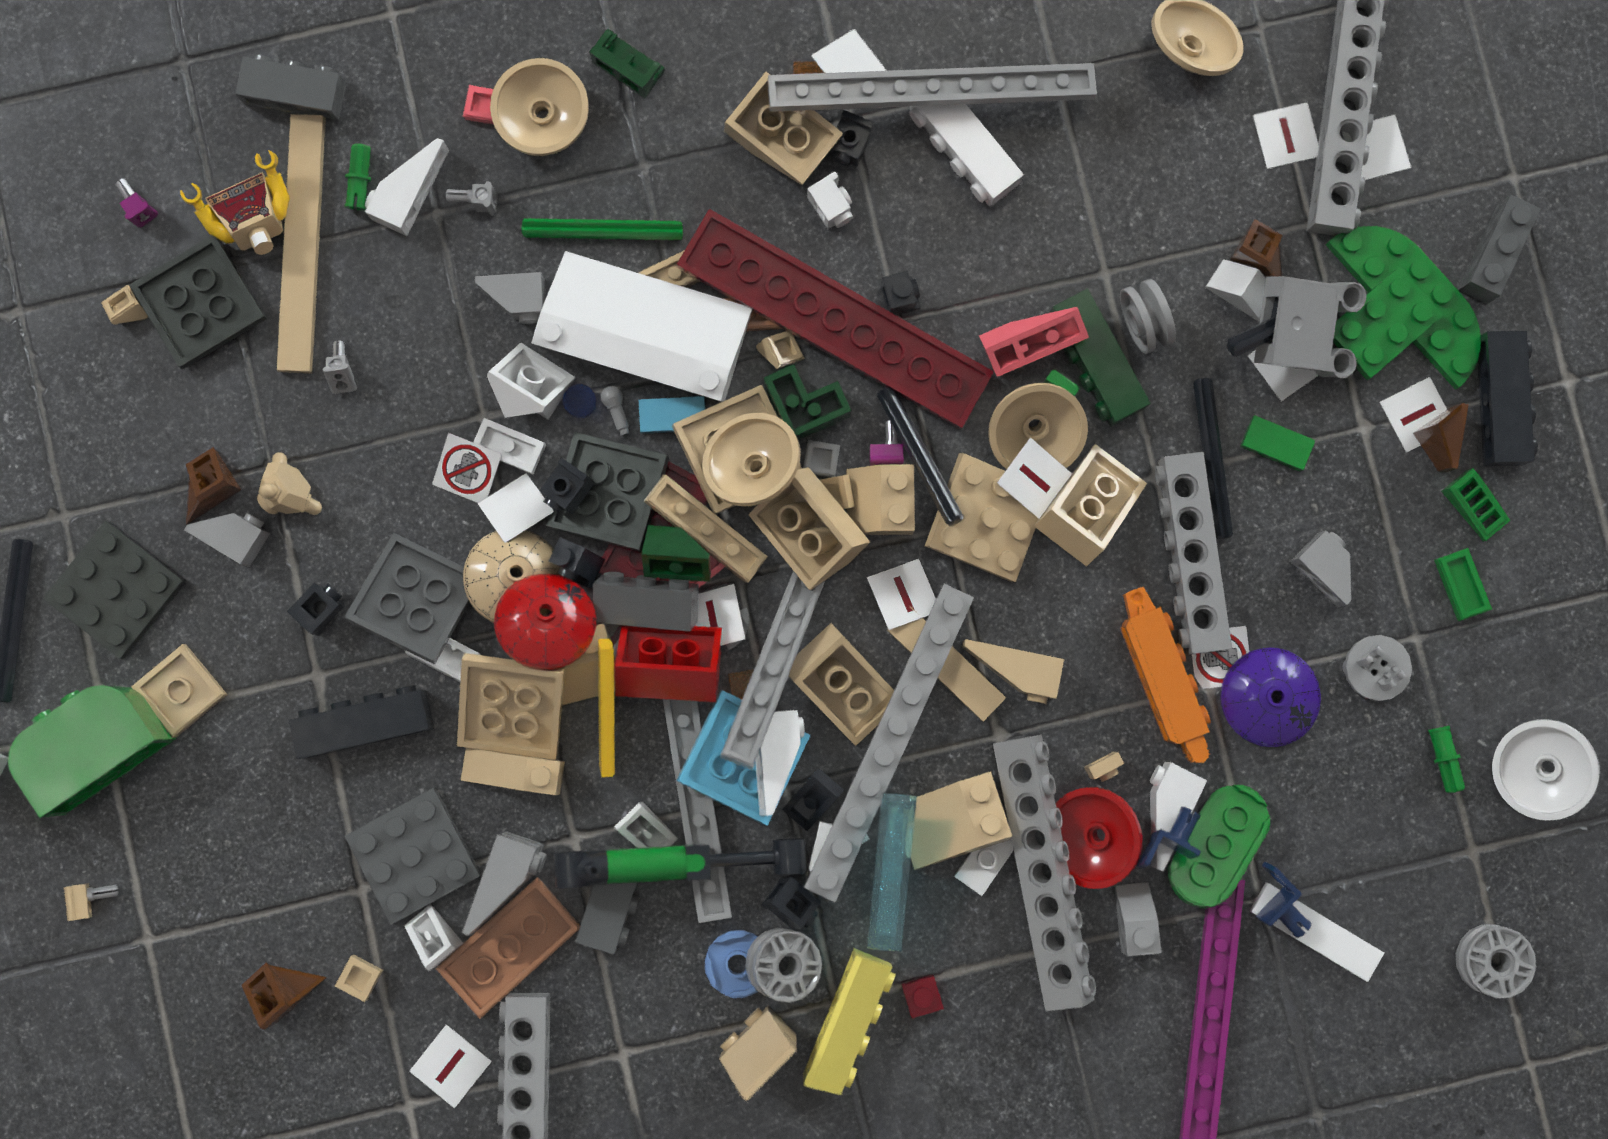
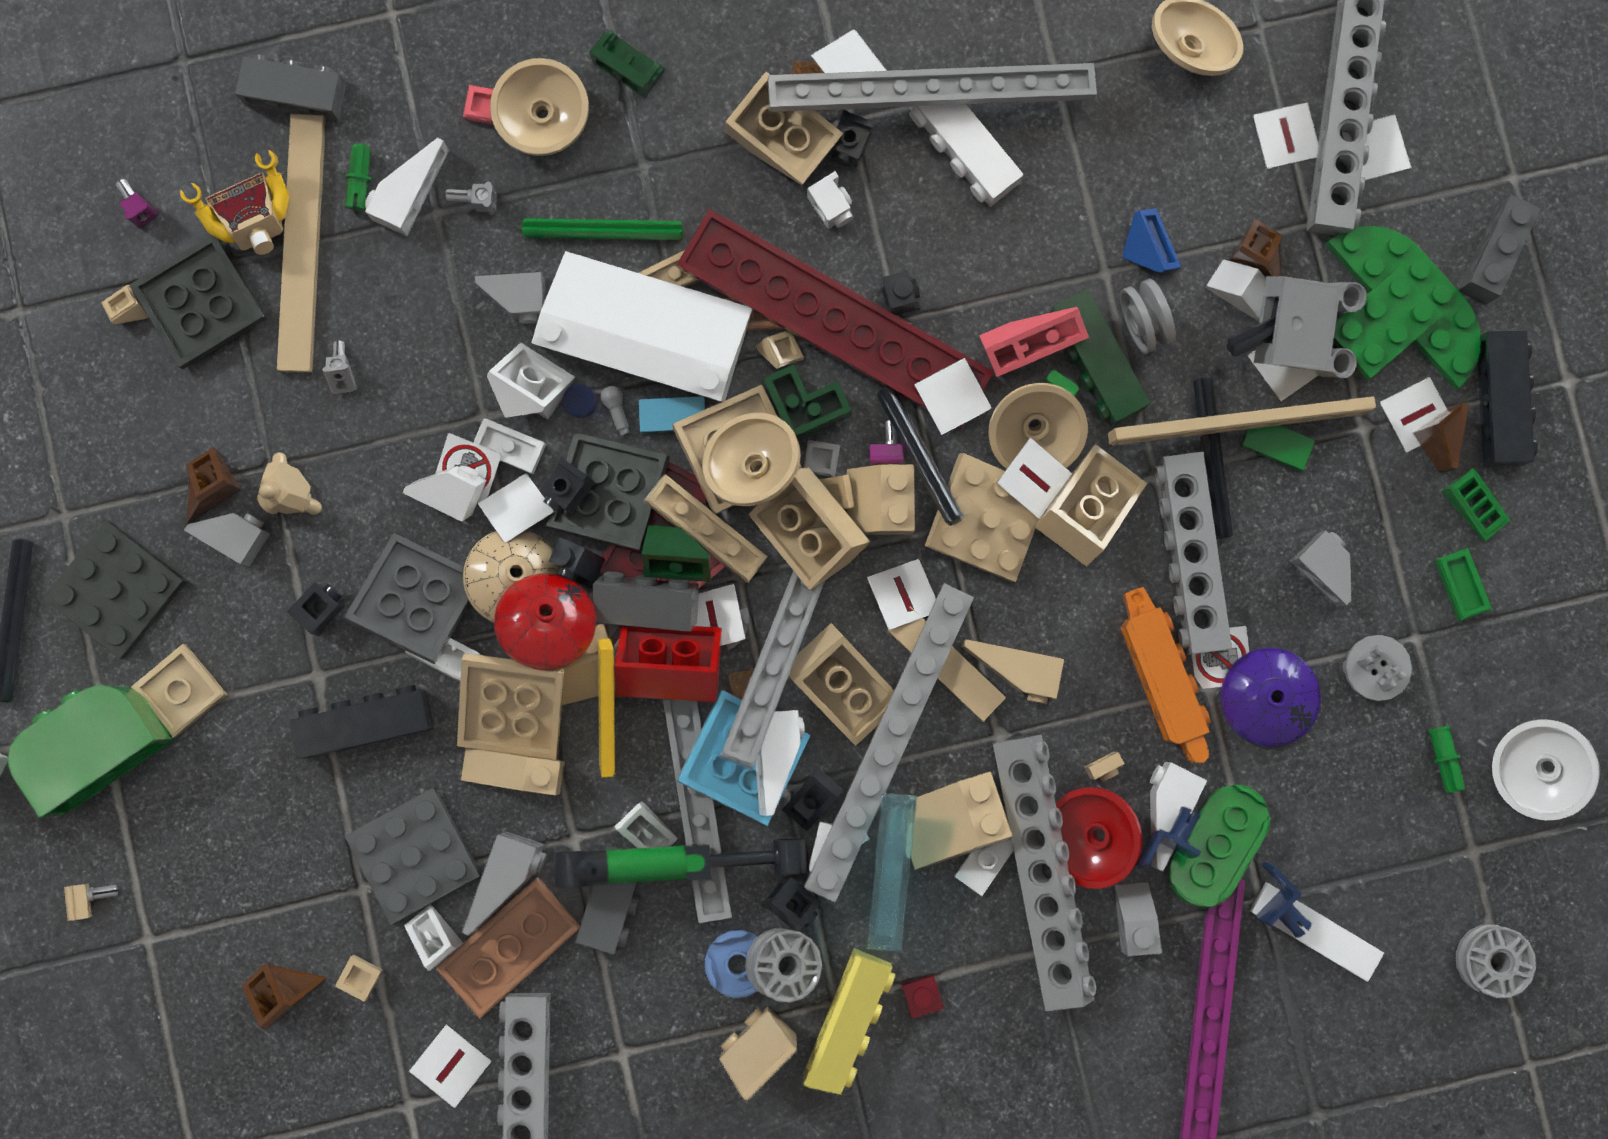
(449, 491): none -> white slope
(953, 396): none -> white sticker
(1149, 243): none -> blue slope
(1241, 421): none -> tan tile

